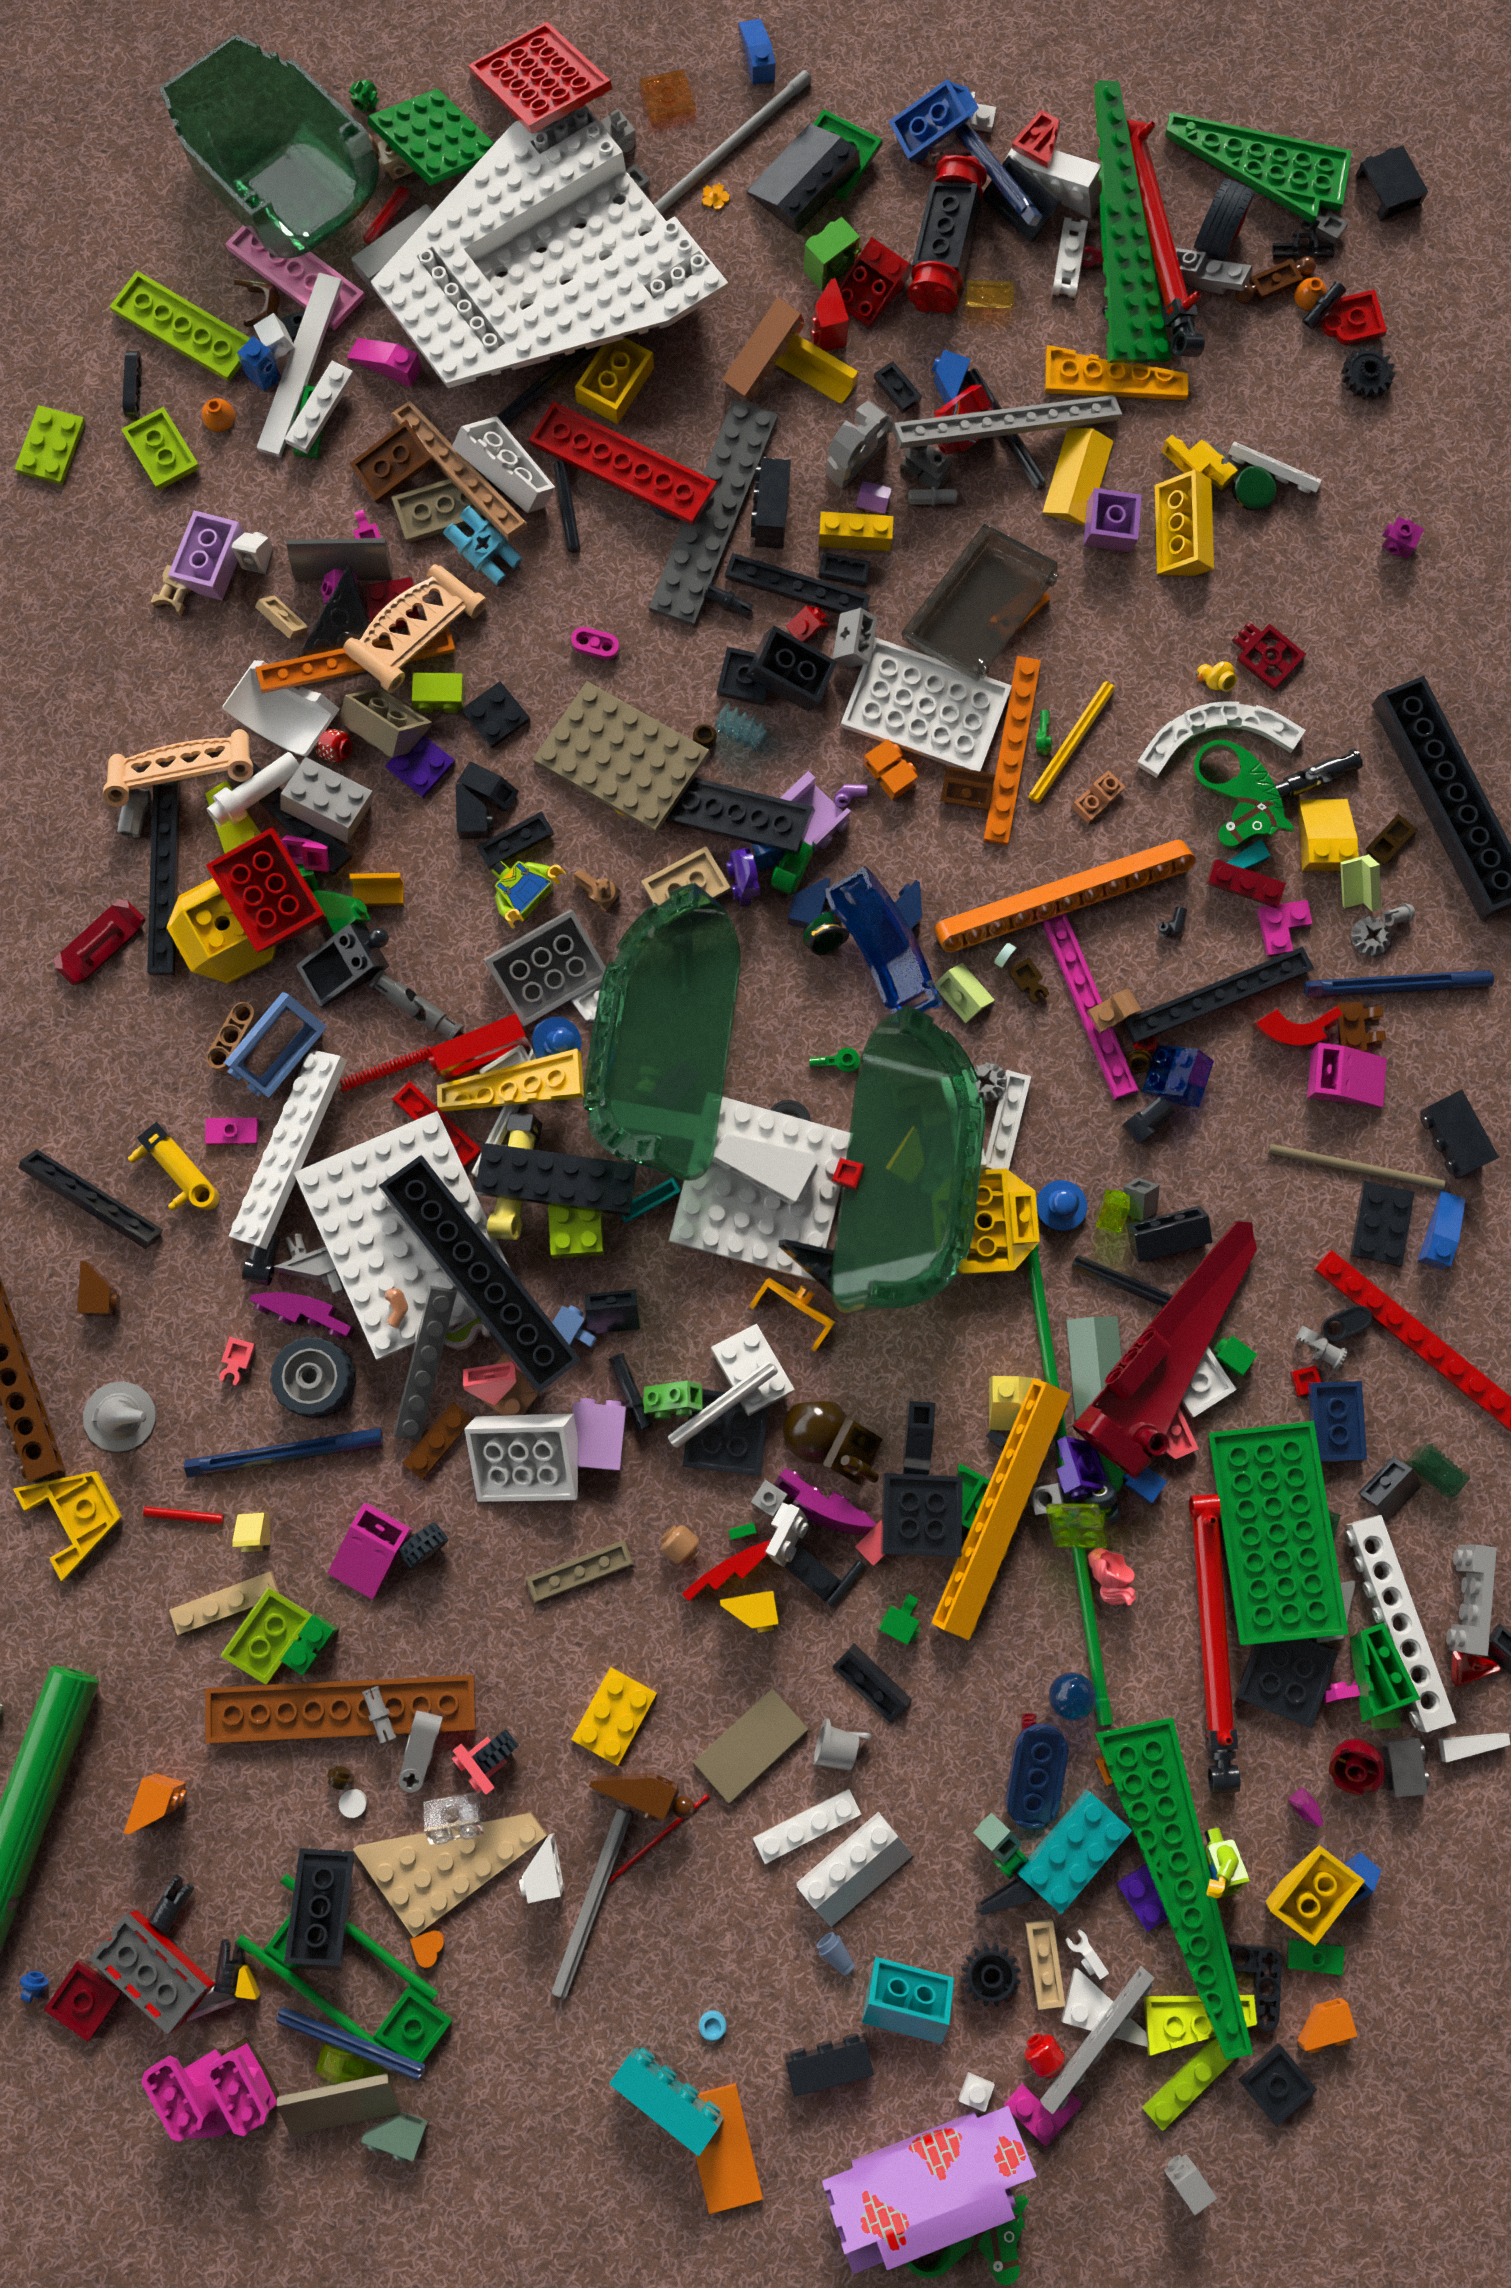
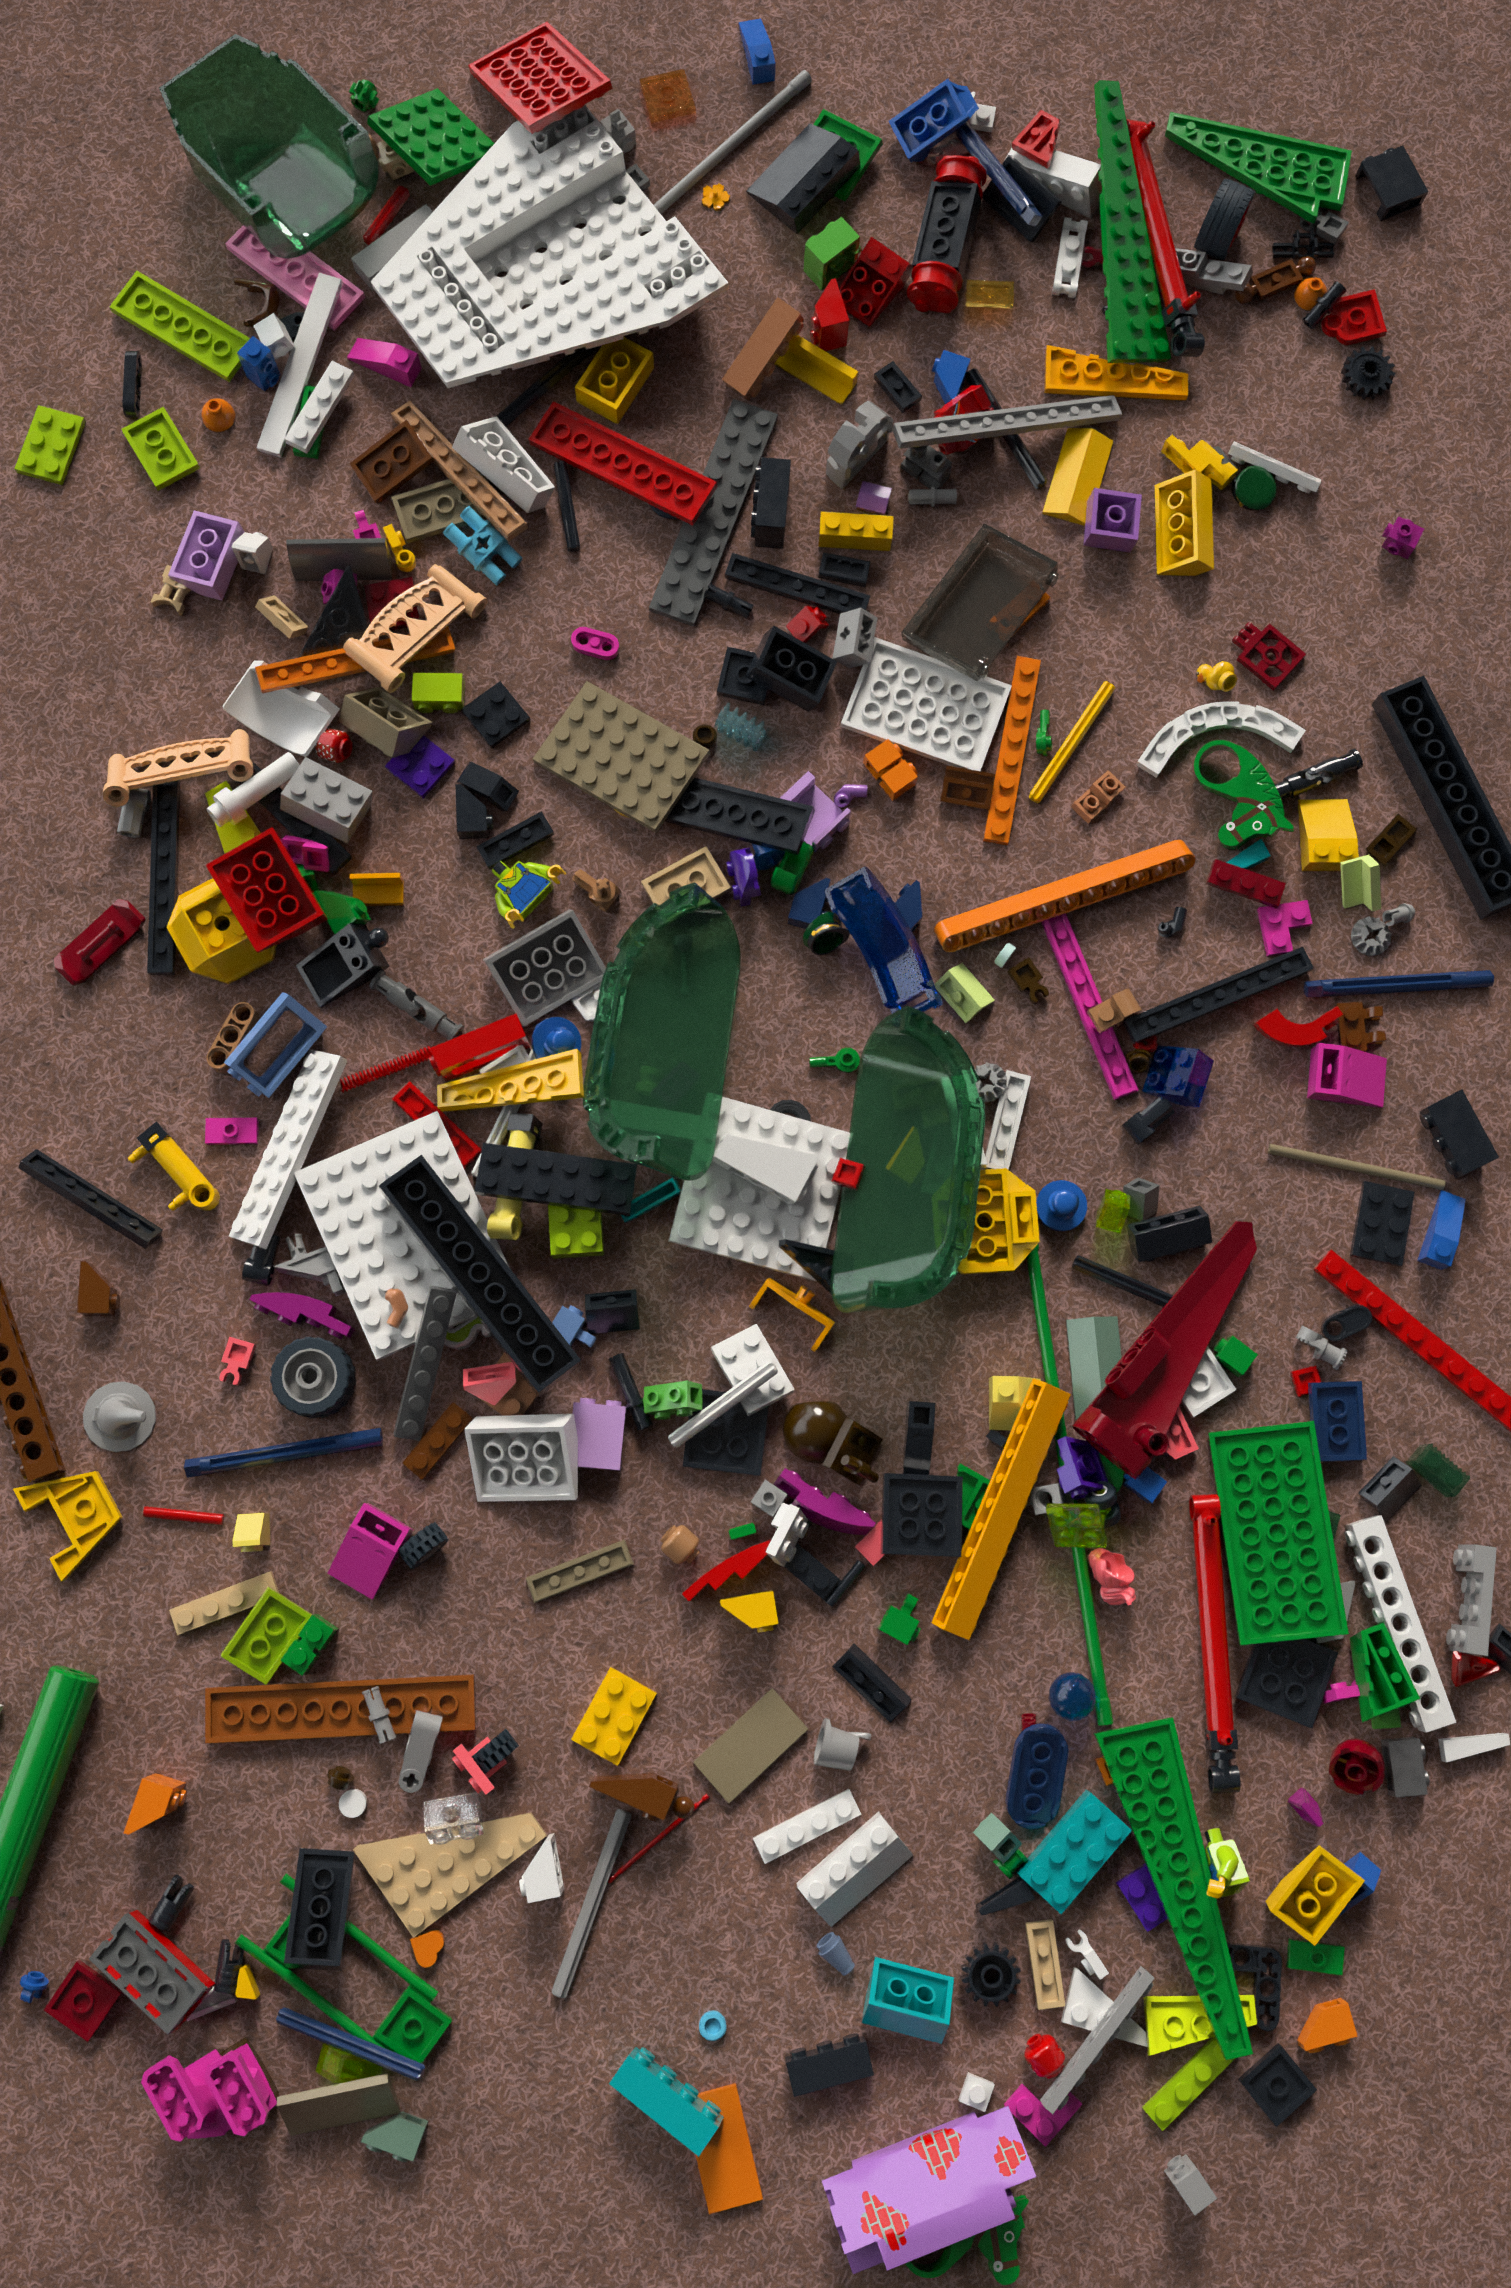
(404, 558): none -> yellow plate

